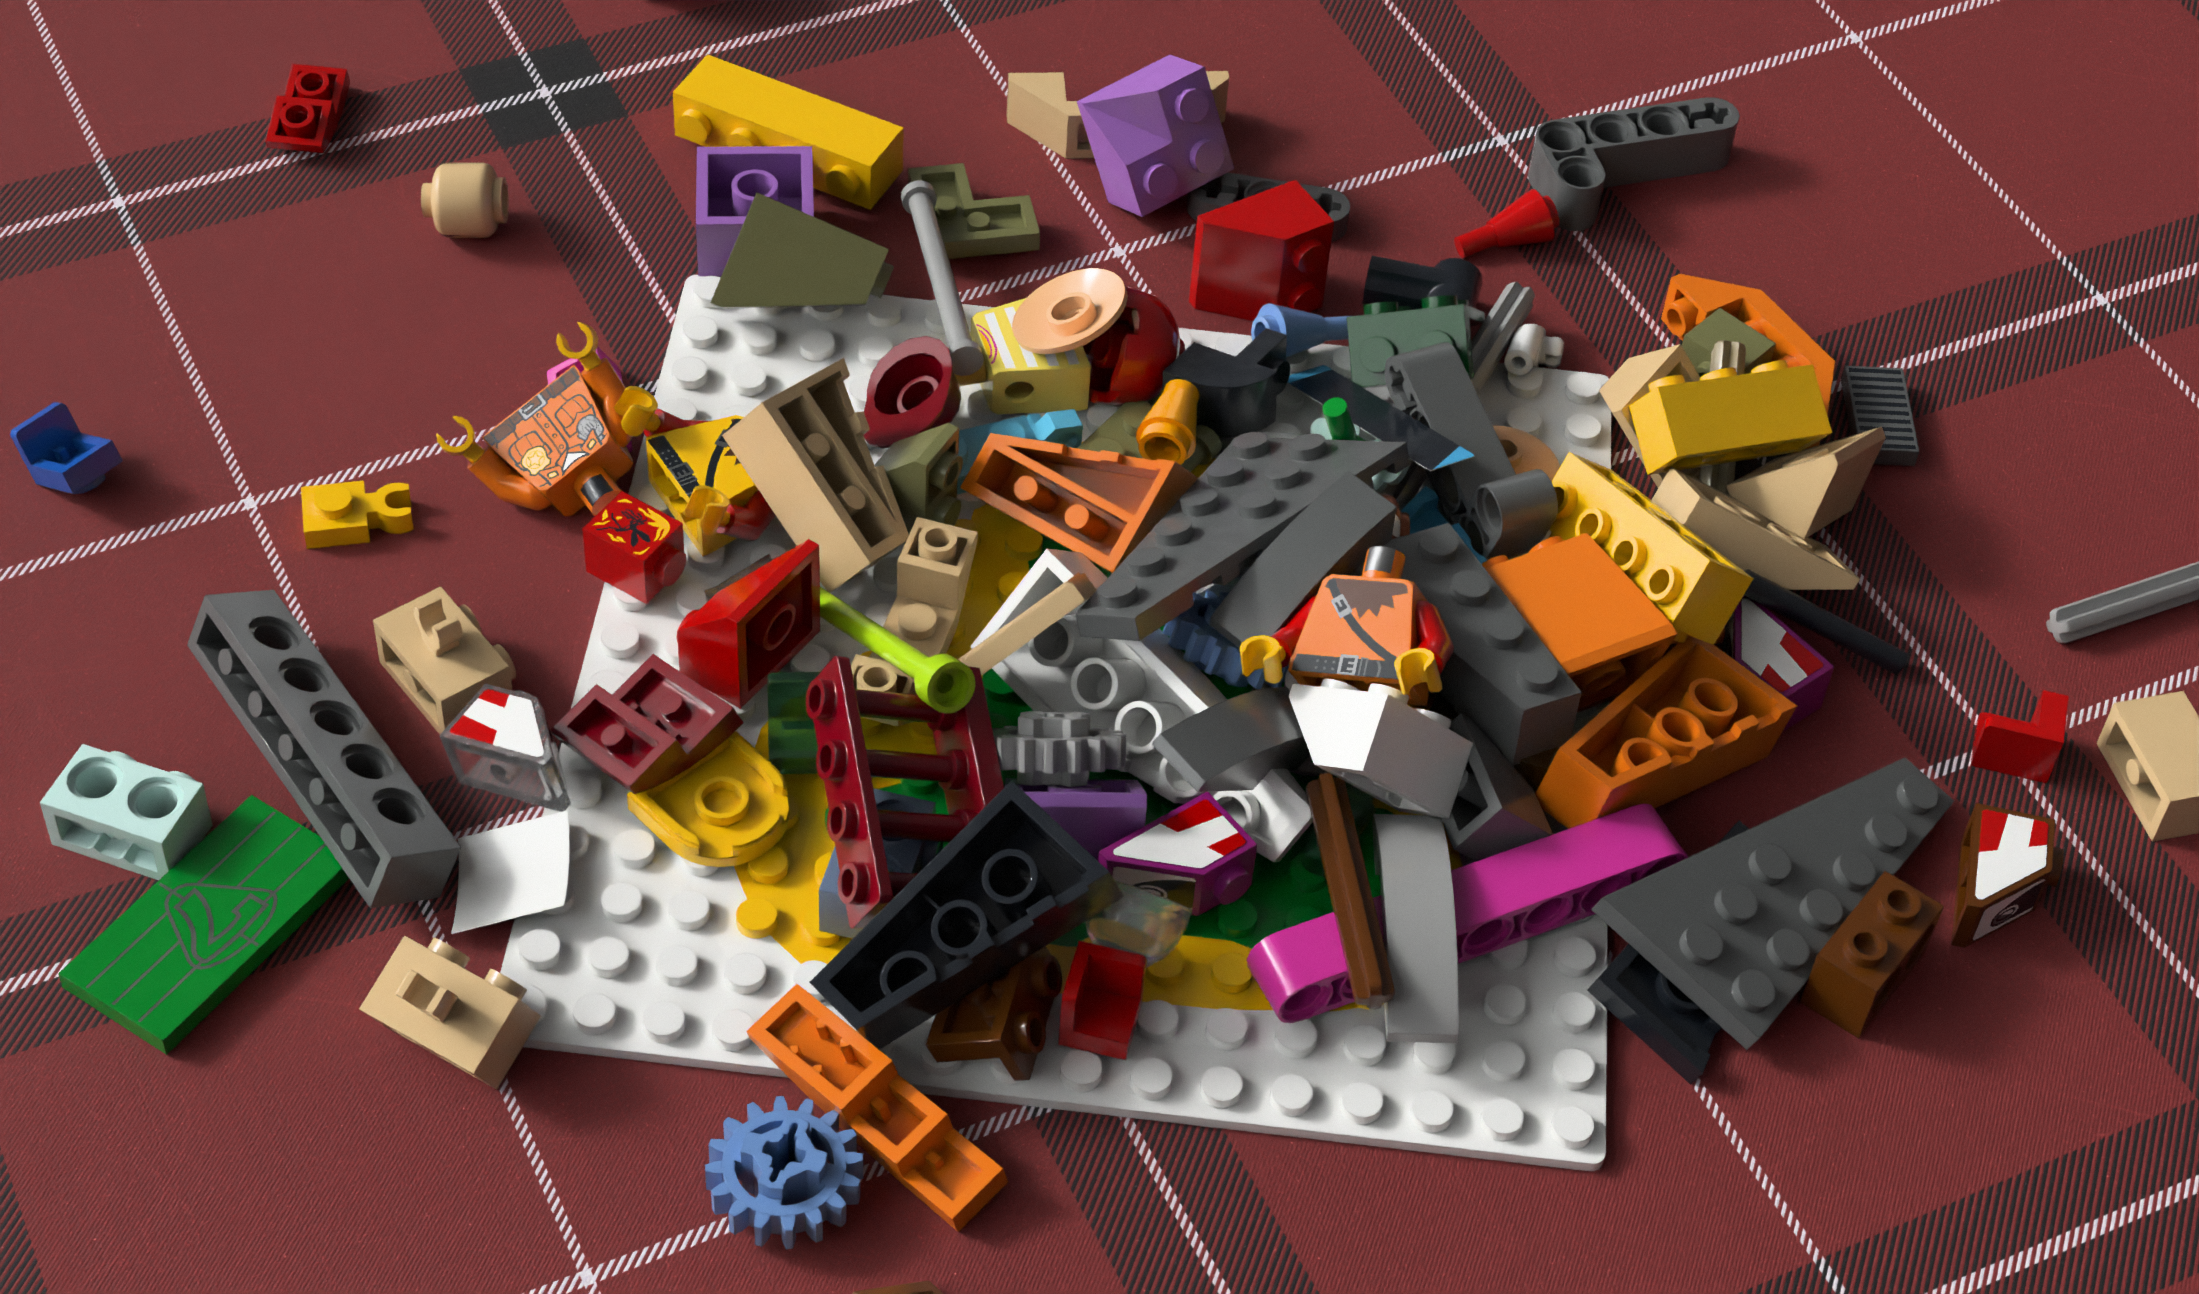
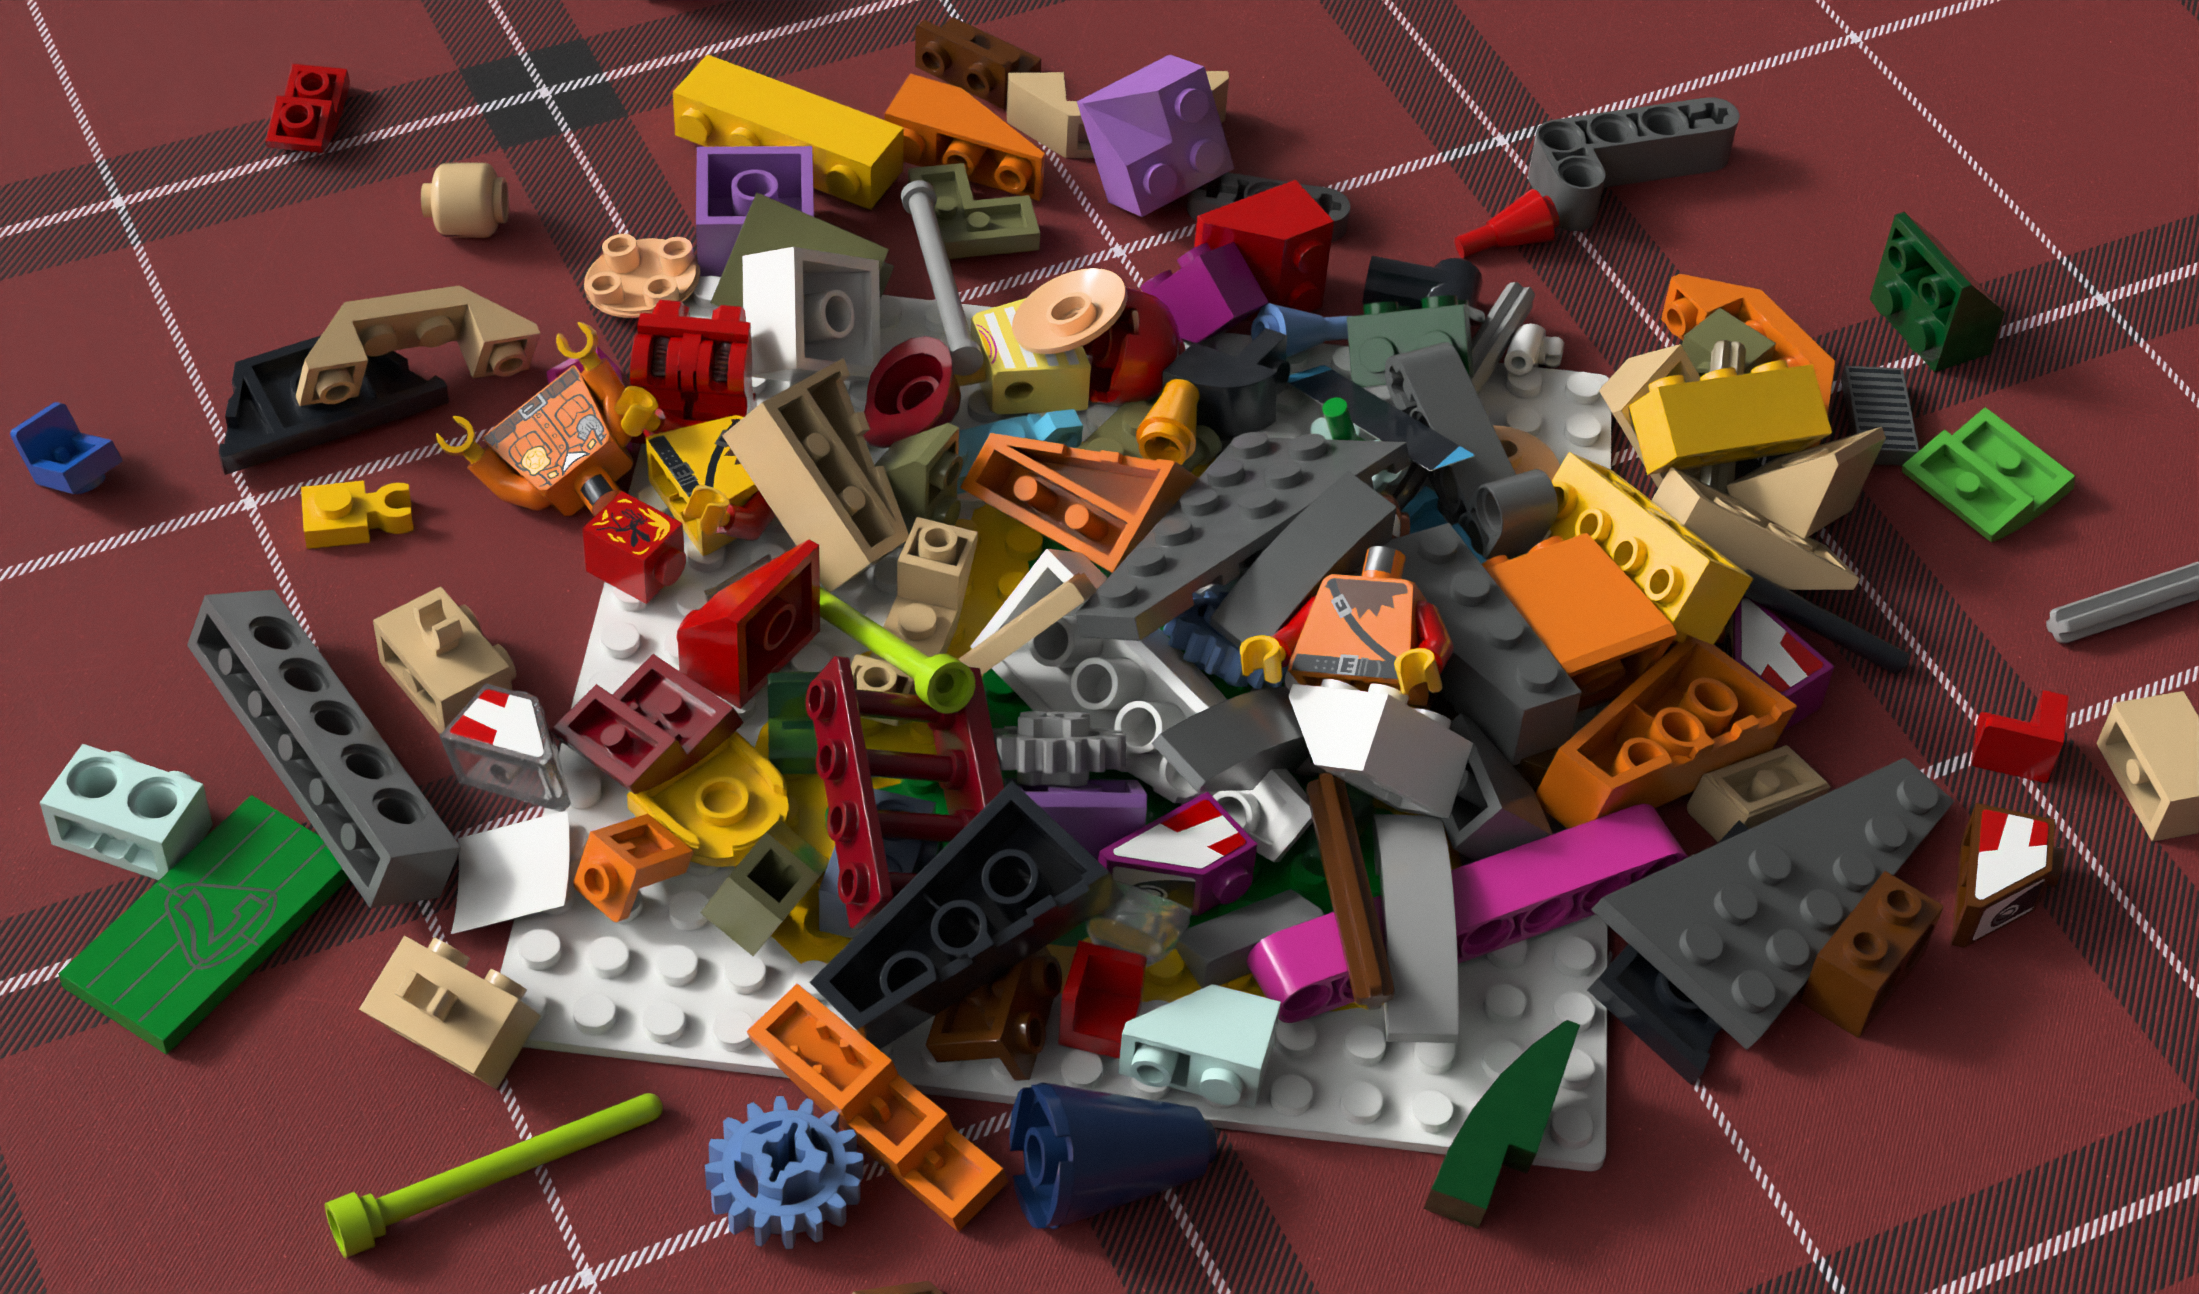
(270, 424): none -> black wing
(362, 1219): none -> lime piece
(488, 336): none -> tan slope
(627, 858): none -> orange bracket
(640, 273): none -> light nougat dish
(694, 363): none -> red hips
(765, 887): none -> olive slope
(811, 312): none -> white slope
(953, 127): none -> orange slope
(971, 58): none -> reddish brown bracket
(1101, 1151): none -> dark blue cone
(1204, 1045): none -> light aqua slope
(1208, 292): none -> magenta slope
(1220, 947): none -> dark grey slope
(1502, 1128): none -> dark green slope
(1754, 791): none -> tan slope
(1933, 298): none -> dark green slope
(1989, 475): none -> bright green slope

